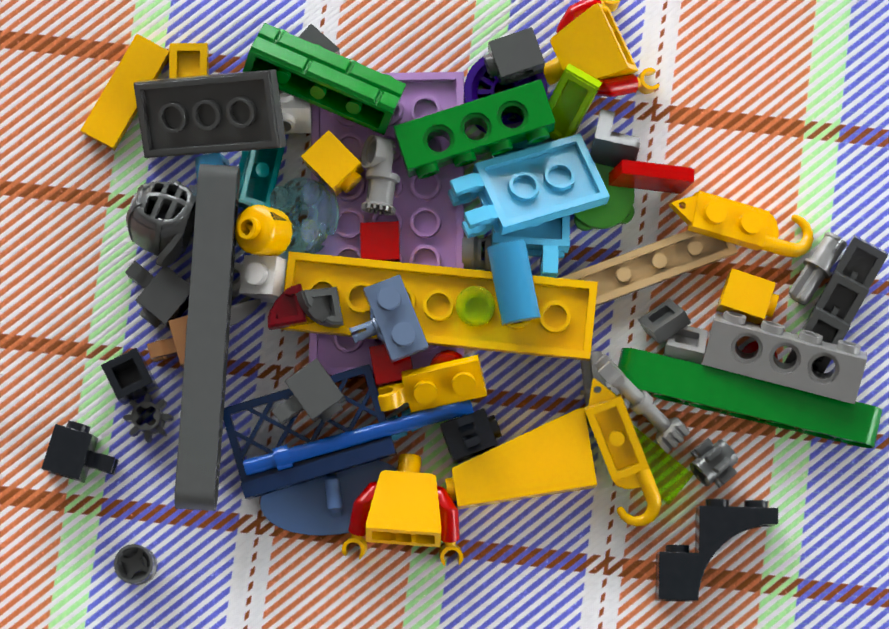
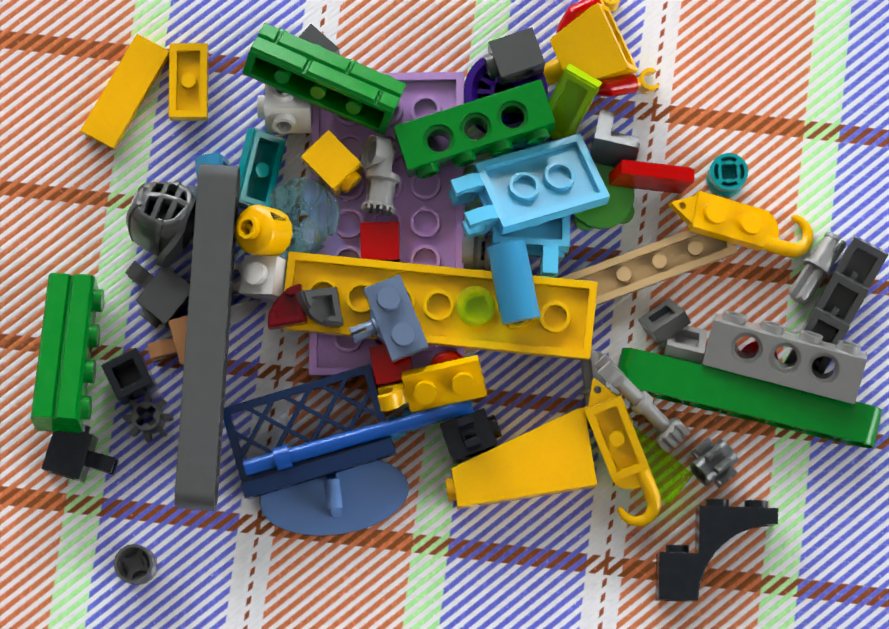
(65, 353): none -> green brick
(210, 113): dark grey tile -> none
(312, 392): dark grey brick -> none
(405, 510): yellow torso -> none
(723, 182): none -> teal wheel
(748, 296): yellow brick -> none

